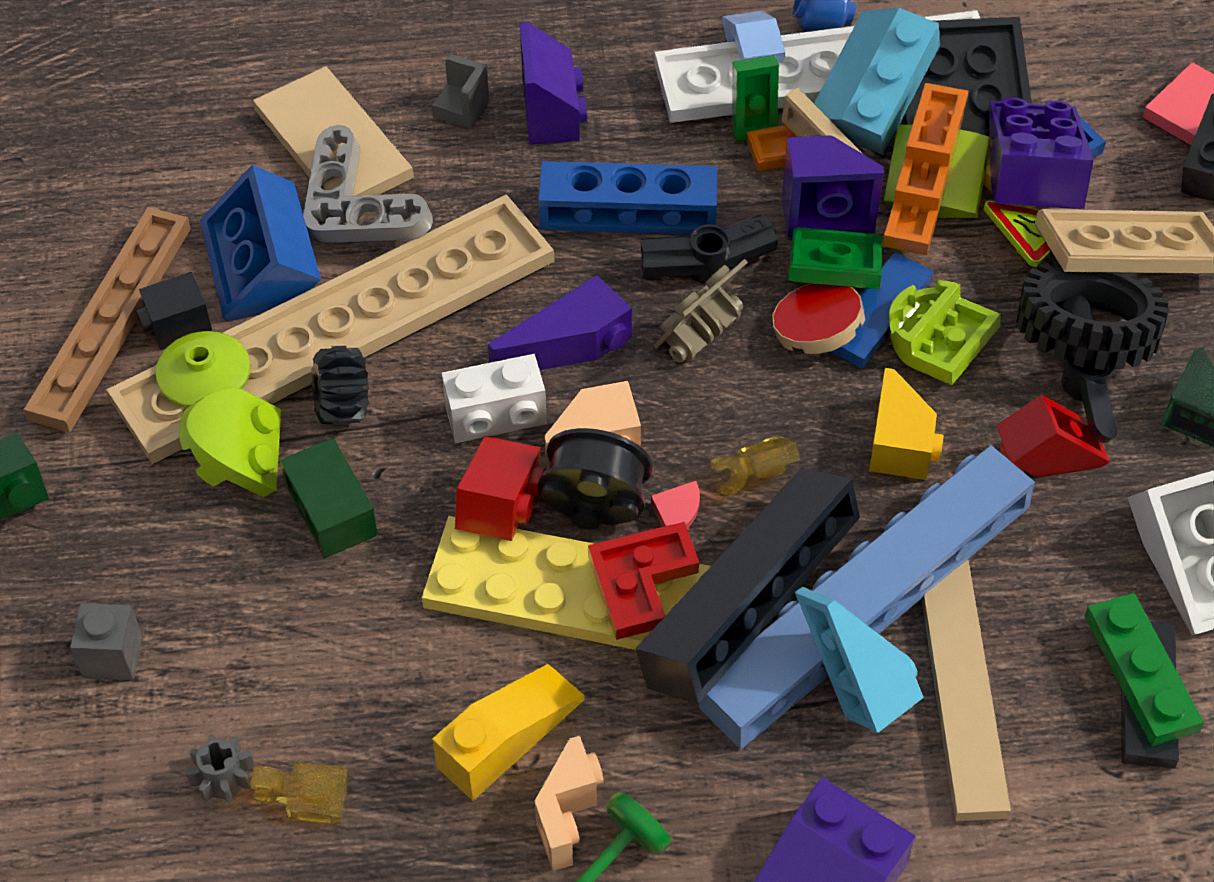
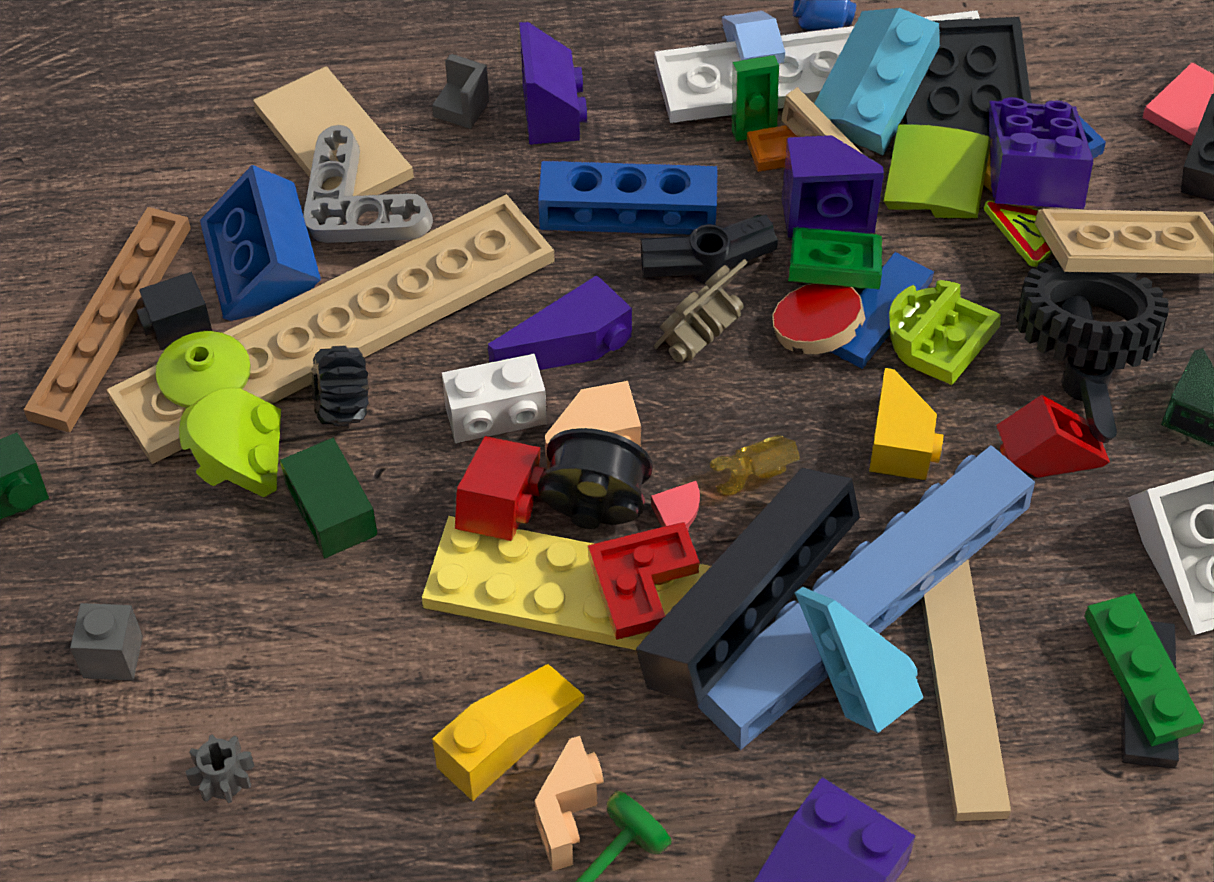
(310, 794): clear yellow plate -> none
(925, 169): orange slope -> none

